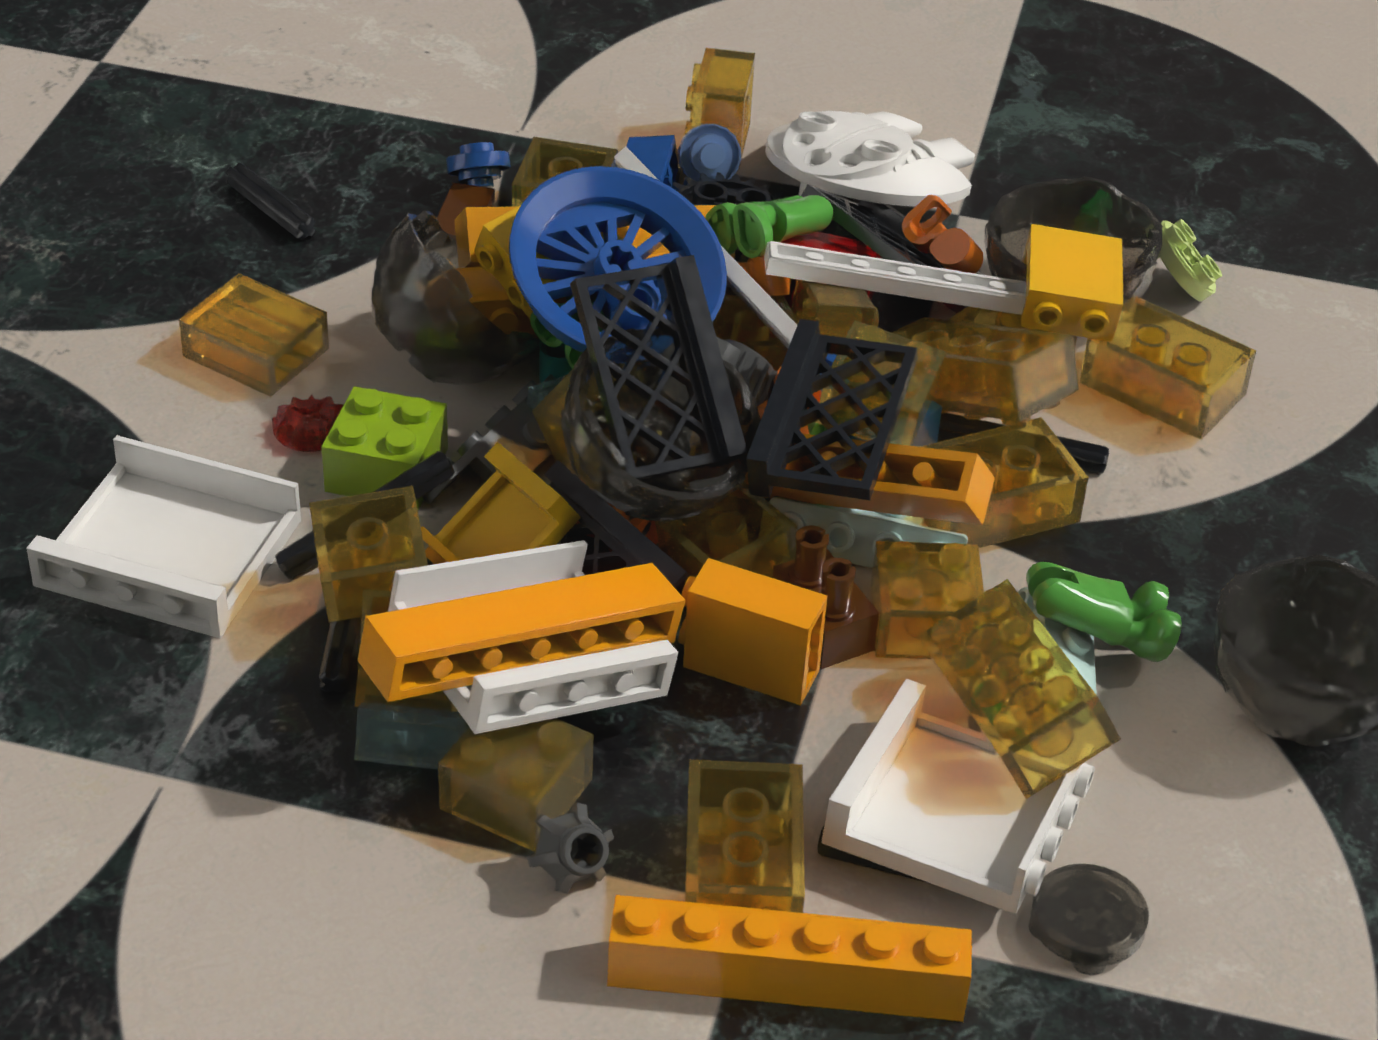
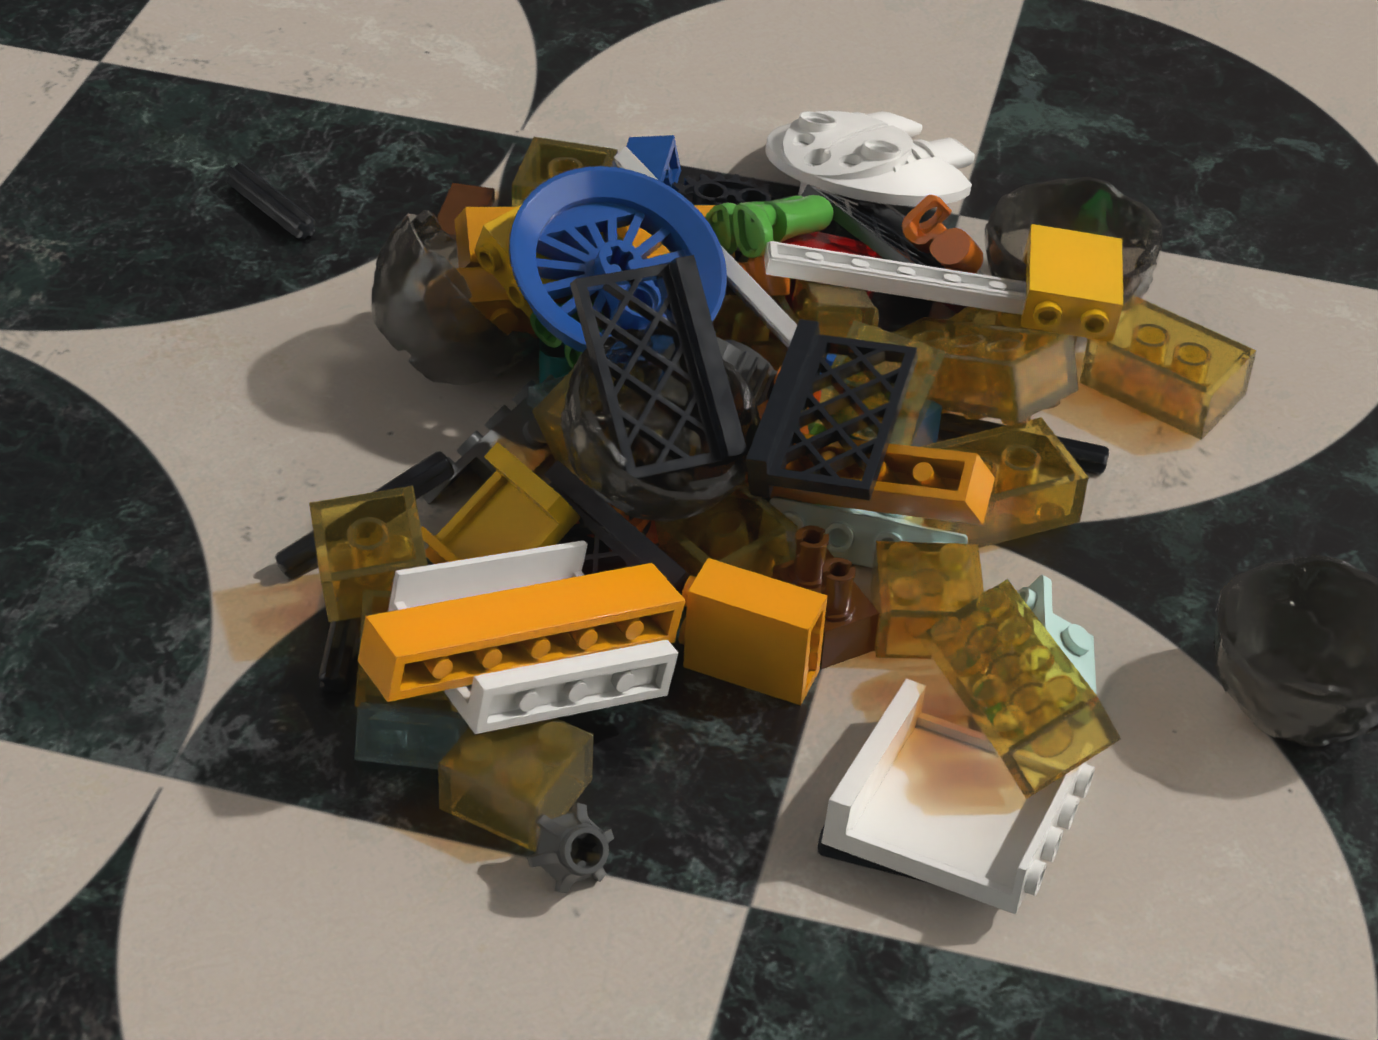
(170, 538): white panel -> none
(254, 334): clear yellow brick -> none
(289, 426): clear red gear -> none
(380, 439): lime brick -> none
(478, 164): blue plate -> none
(709, 151): medium blue plate -> none
(722, 92): clear yellow brick -> none
(745, 835): clear yellow brick -> none
(790, 958): light orange brick -> none
(1089, 916): clear smoke tile -> none
(1105, 610): bright green piece -> none
(1185, 263): yellowish green tile -> none

